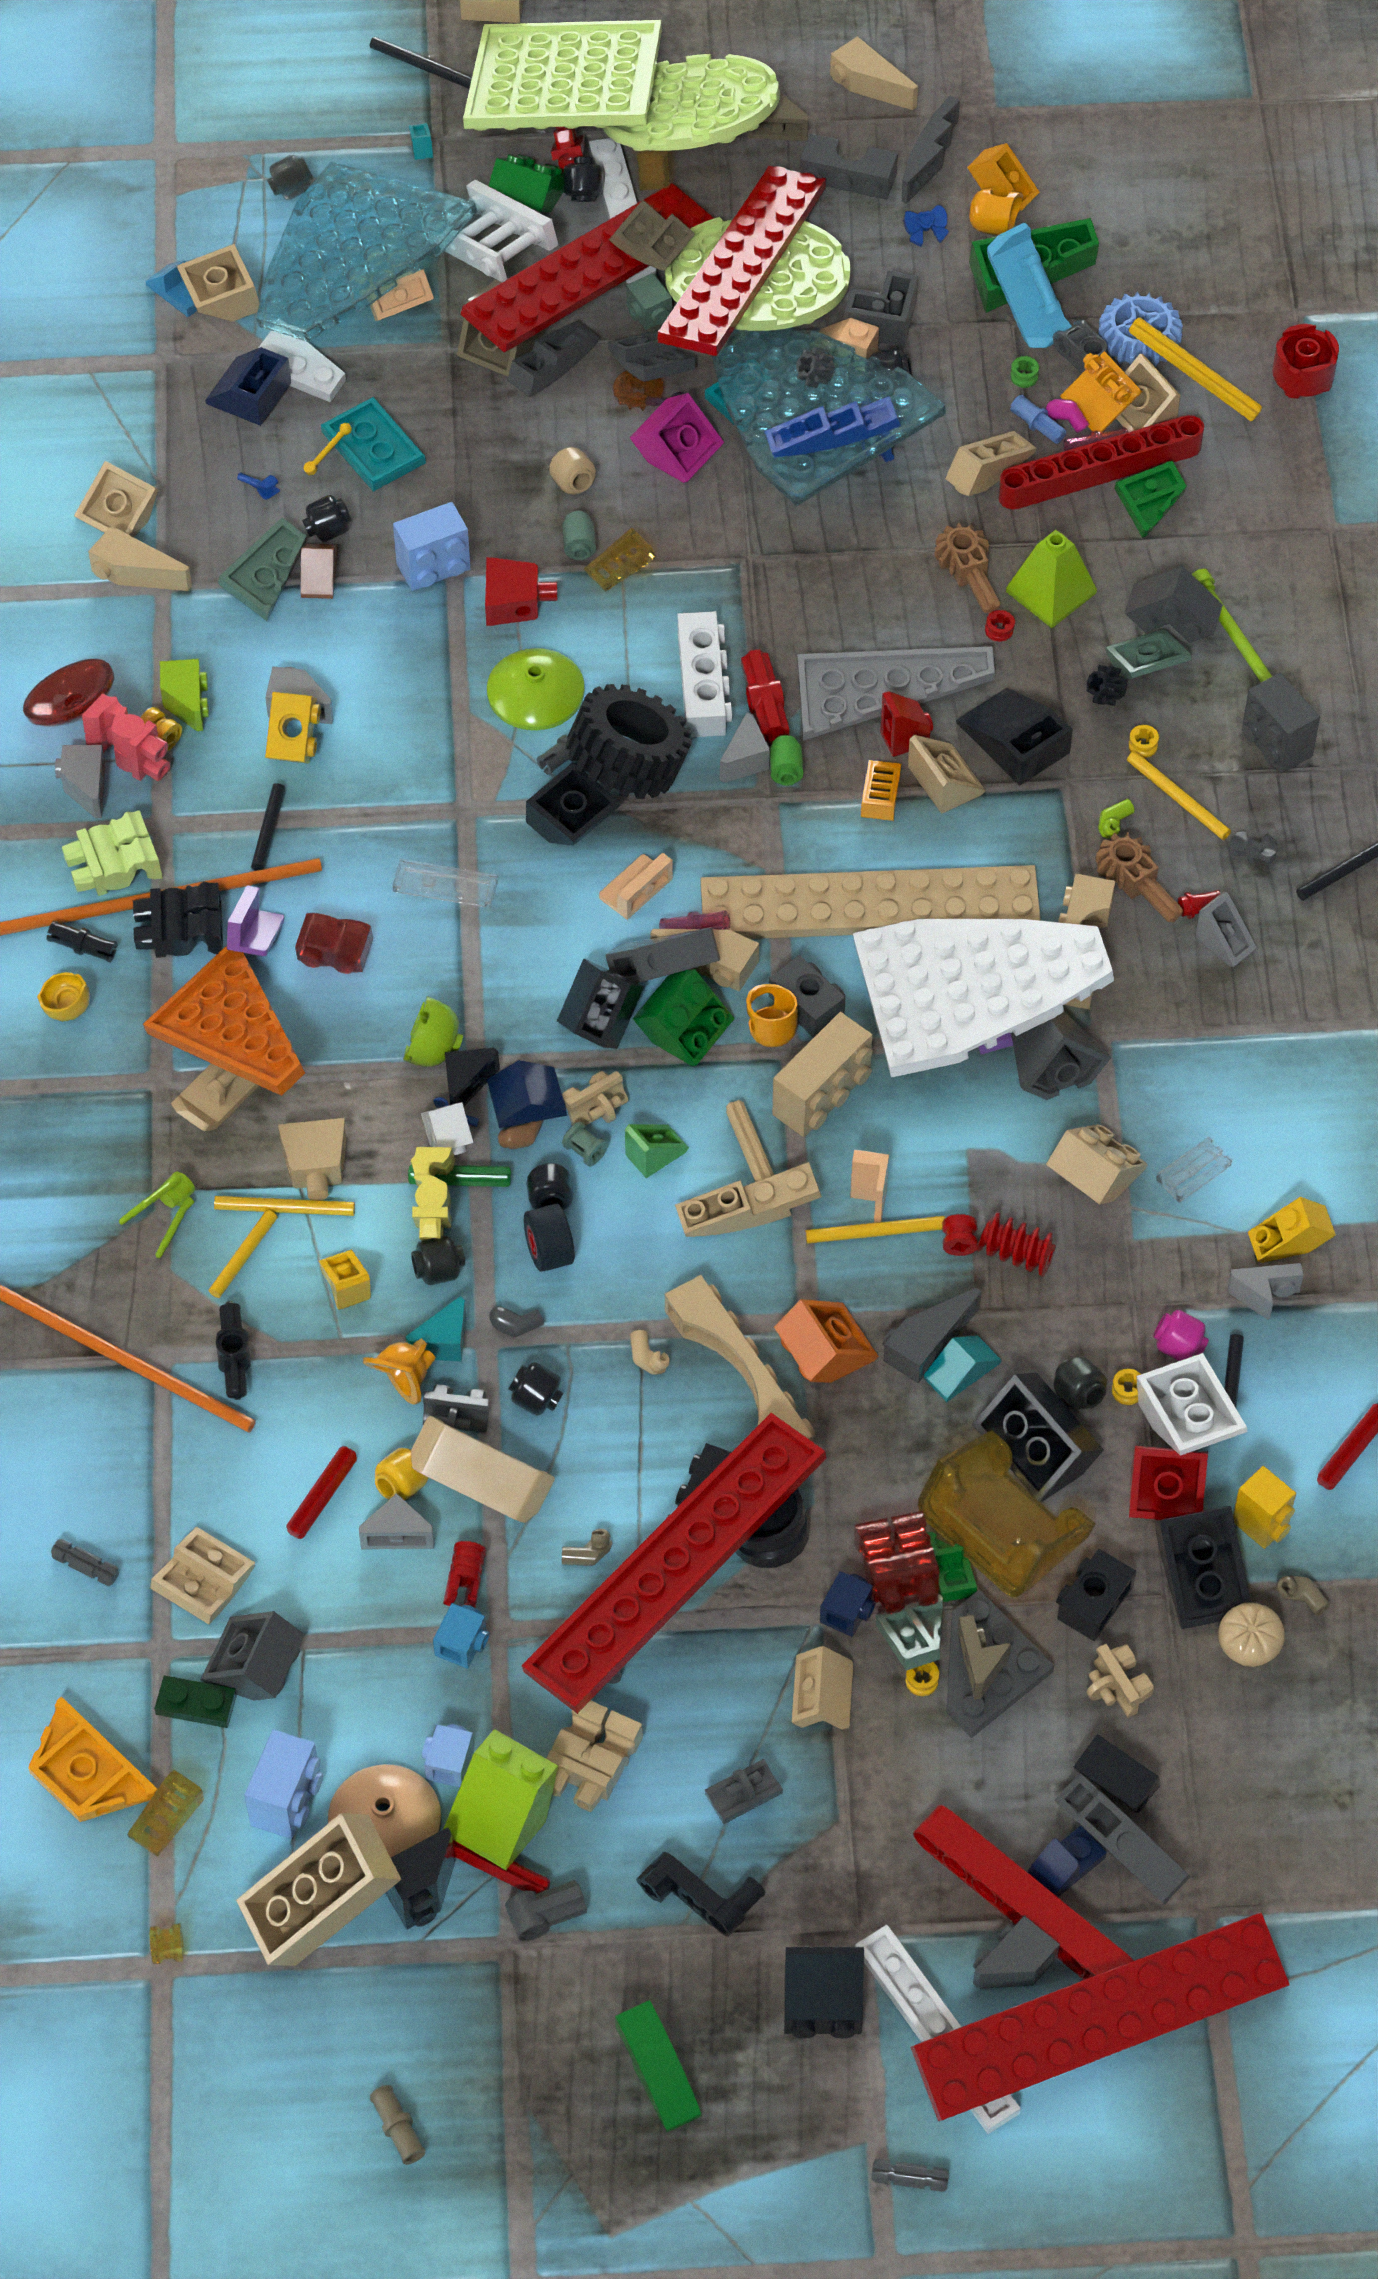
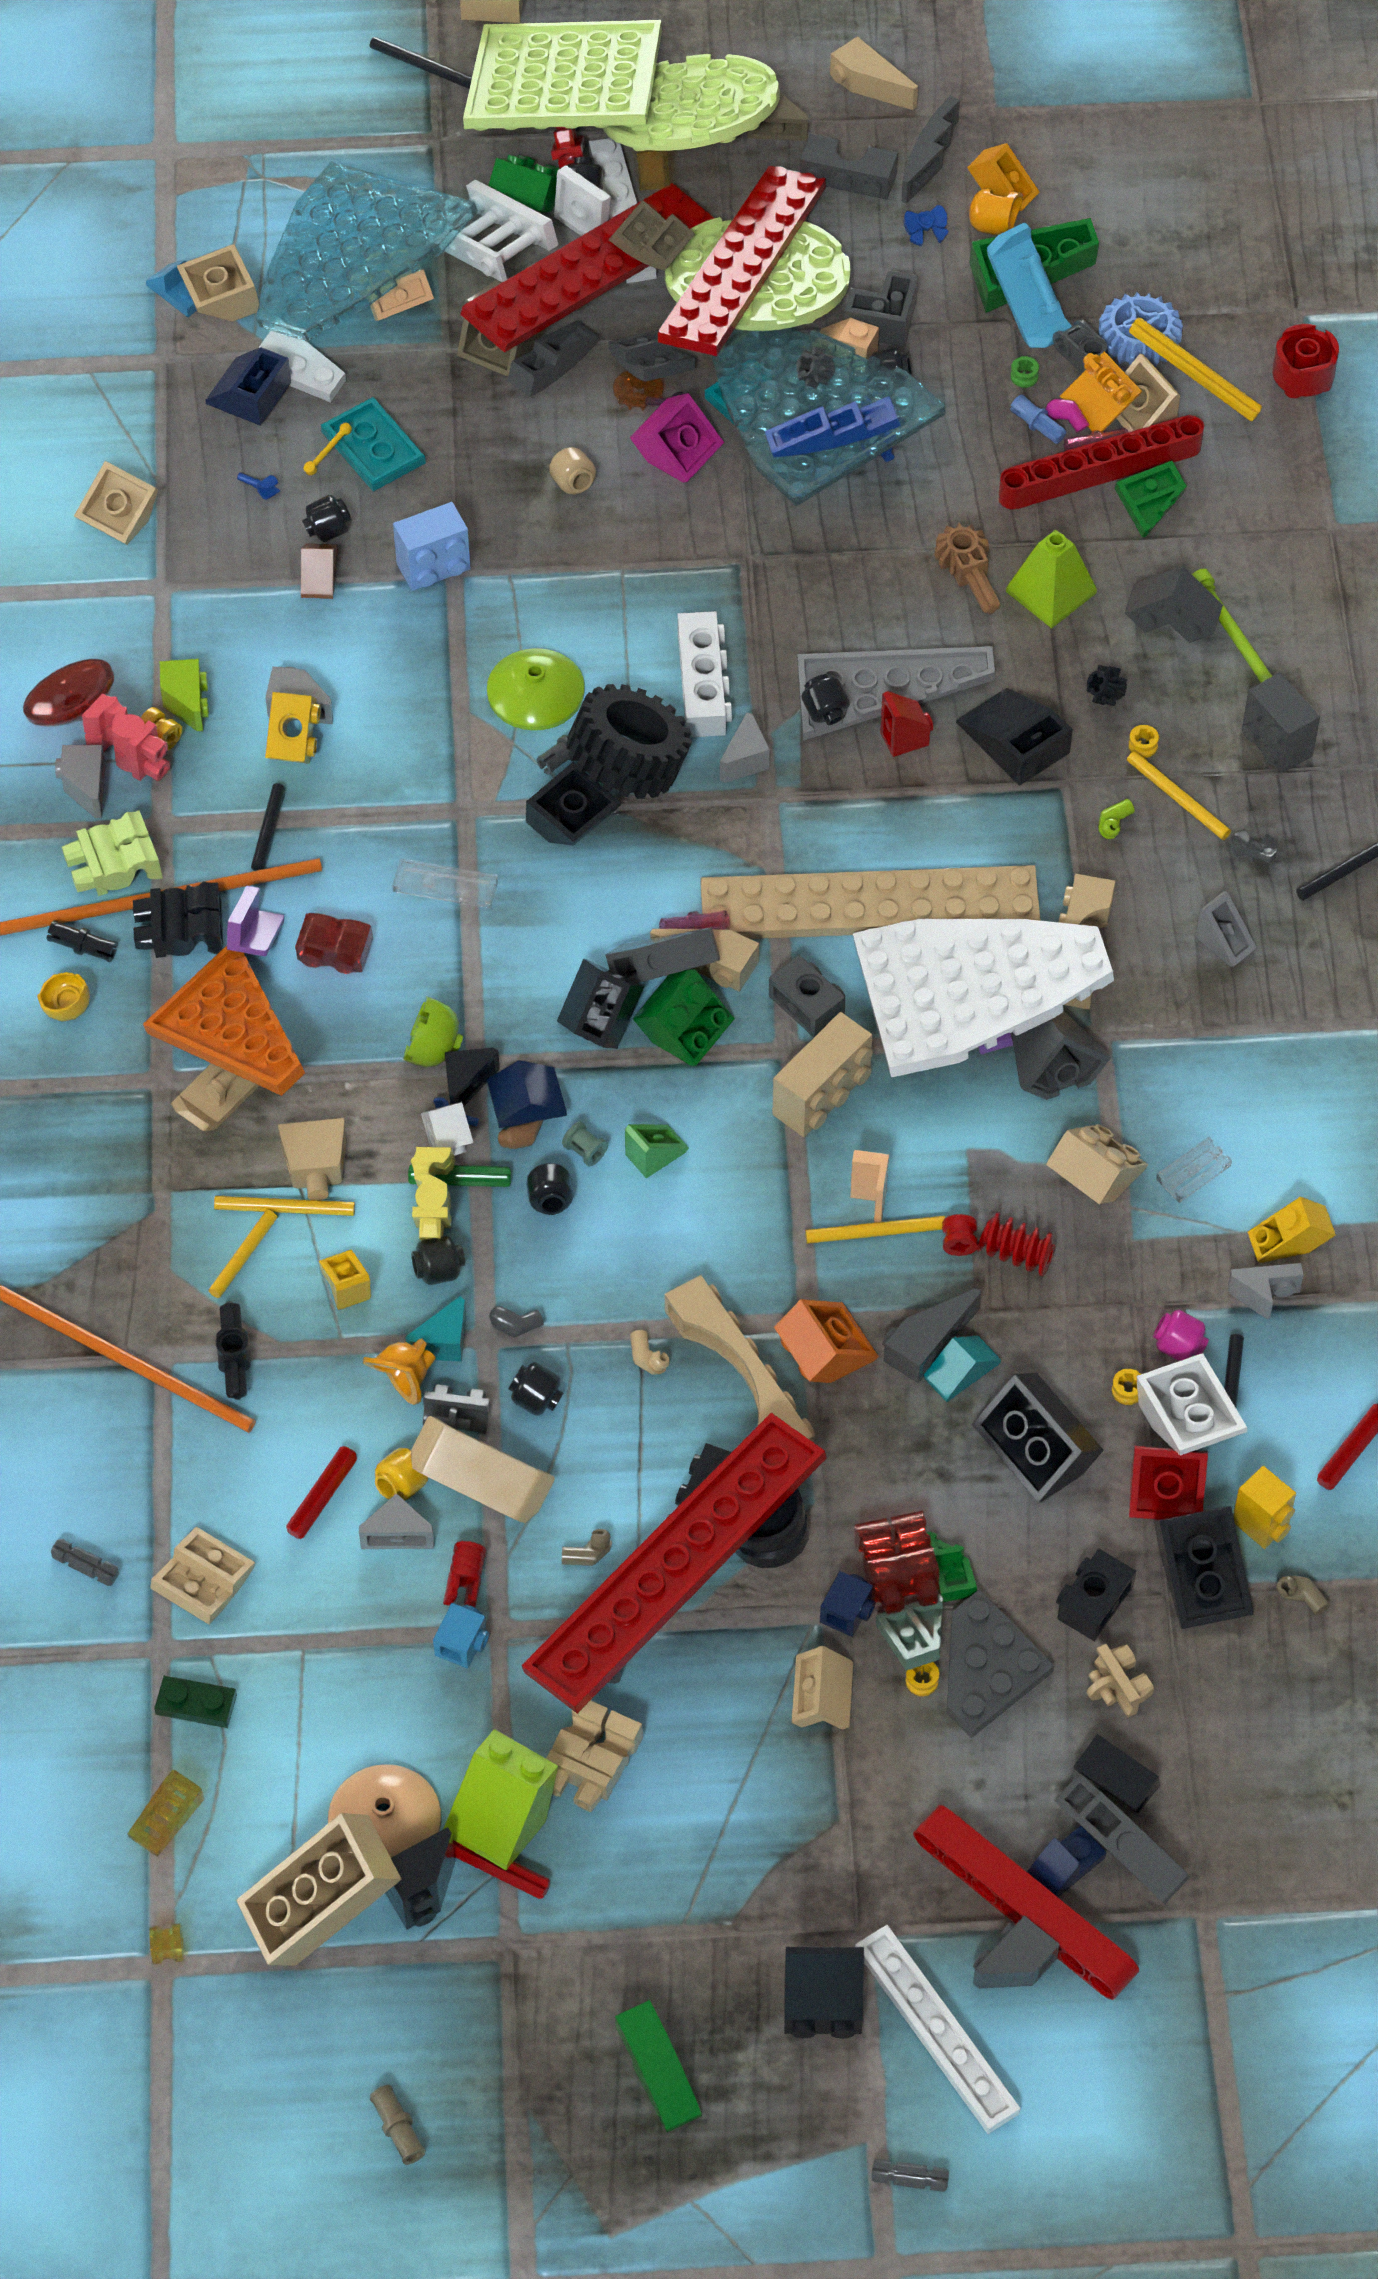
(85, 1769): light orange wing -> none
(136, 564): tan slope -> none
(173, 1192): lime plant -> none
(254, 1655): dark grey slope -> none
(264, 568): sand green wing -> none
(283, 1784): light blue brick -> none
(290, 177): clear smoke head -> none
(421, 141): teal piece -> none
(448, 1754): light blue brick -> none
(514, 591): red torso -> none
(535, 1913): dark grey piece -> none
(549, 1237): black wheel -> none
(578, 535): sand green brick -> none
(579, 202): none -> white plate
(597, 1100): tan hips -> none
(635, 562): clear yellow slope -> none
(637, 884): light nougat panel -> none
(648, 301): sand green brick -> none
(670, 1875): black beam -> none
(743, 1791): dark grey hips -> none
(748, 1140): tan axle -> none
(748, 1206): tan slope -> none
(764, 695): red piece -> none
(773, 1024): light orange helmet -> none
(786, 760): bright green brick -> none
(825, 699): none -> black head
(875, 807): light orange slope -> none
(942, 773): tan slope -> none
(981, 1662): dark tan slope -> none
(982, 462): tan slope -> none
(991, 629): red bush -> none
(996, 1519): clear yellow windscreen -> none
(1080, 1383): pearl dark grey head -> none
(1099, 2016): red plate -> none
(1137, 874): medium nougat gear -> none
(1147, 654): sand green slope -> none
(1194, 903): red pin -> none
(1251, 1634): tan piece -> none

